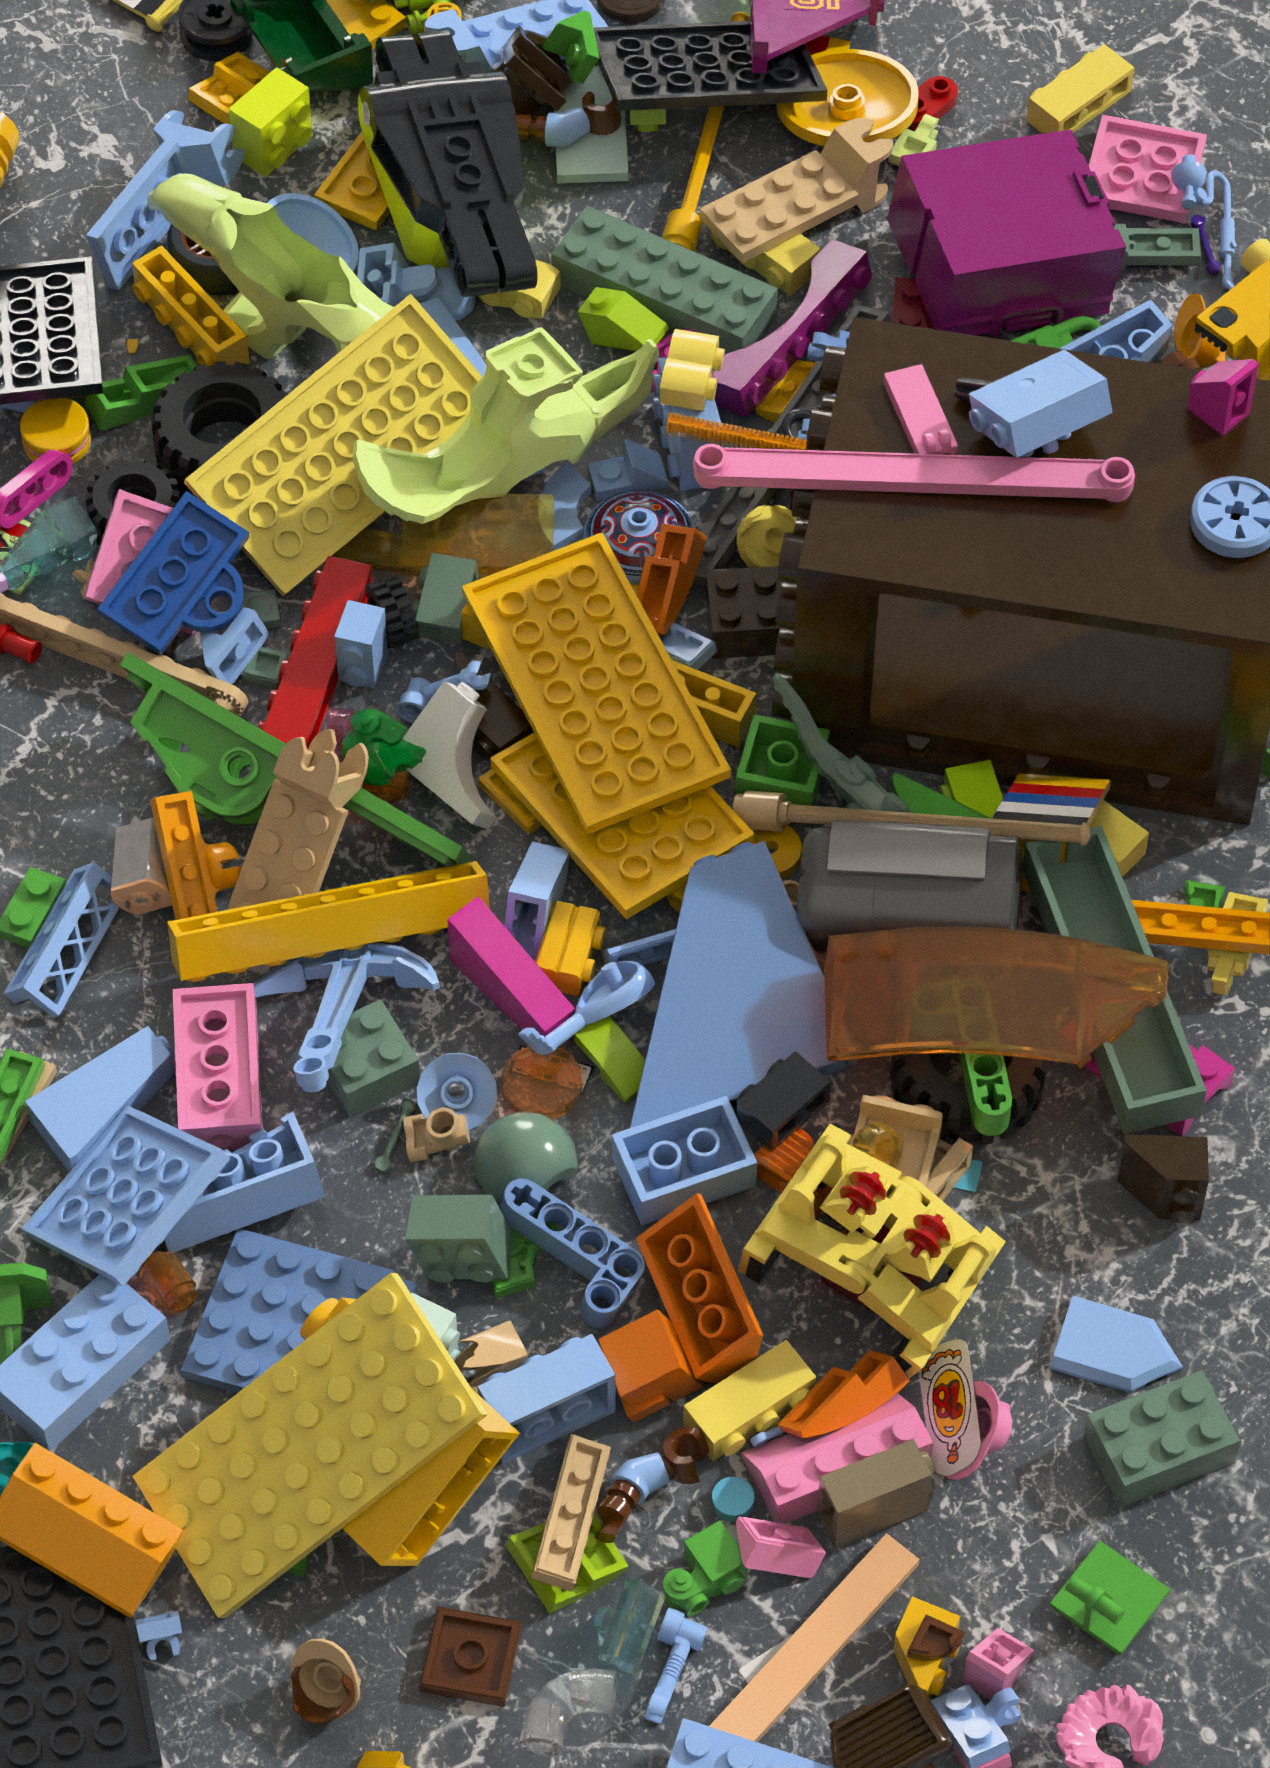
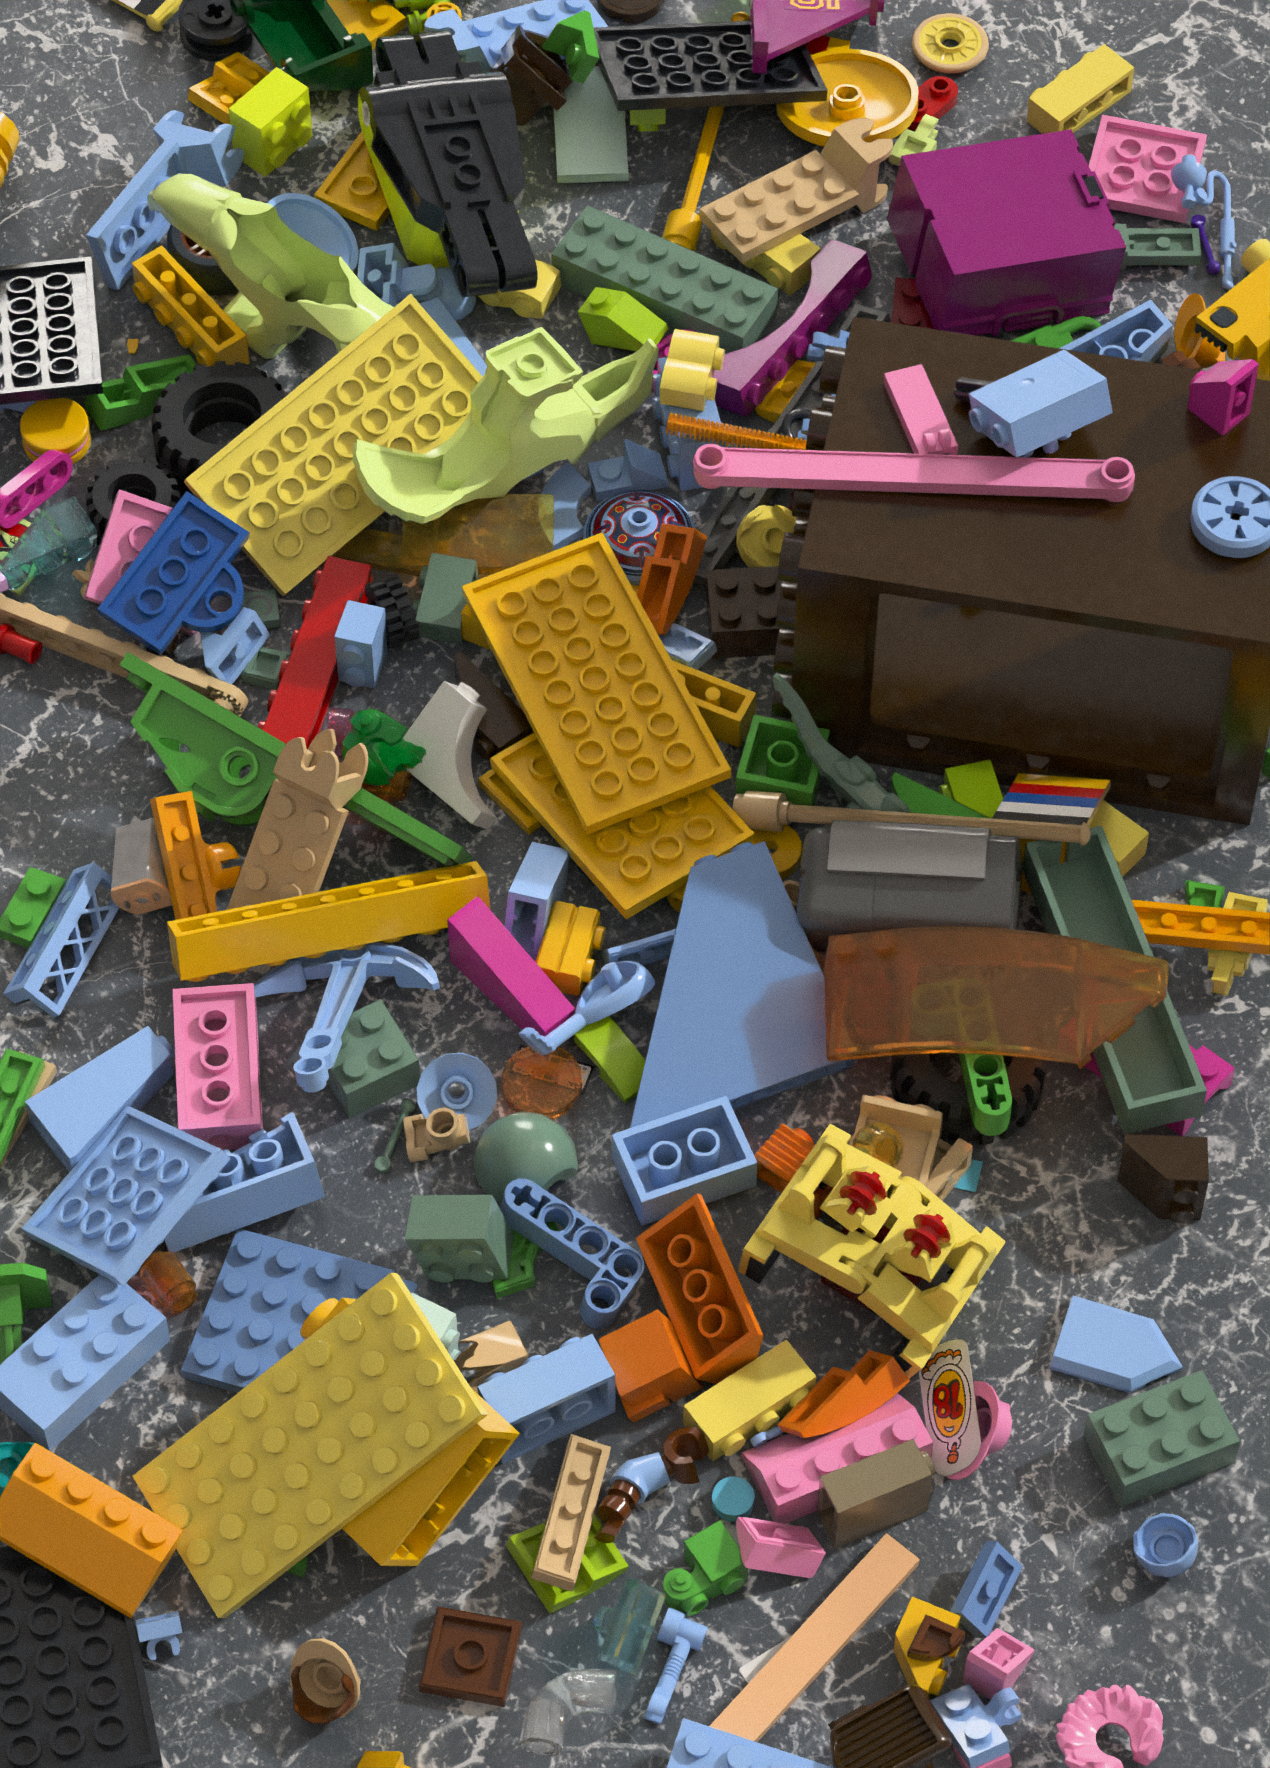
(421, 691): light blue brick -> none
(570, 125): piece -> none
(782, 1100): black brick -> none
(967, 32): none -> light yellow wheel
(986, 1589): none -> medium blue plate
(1110, 1598): bright green plate -> none
(1165, 1545): none -> light blue hair

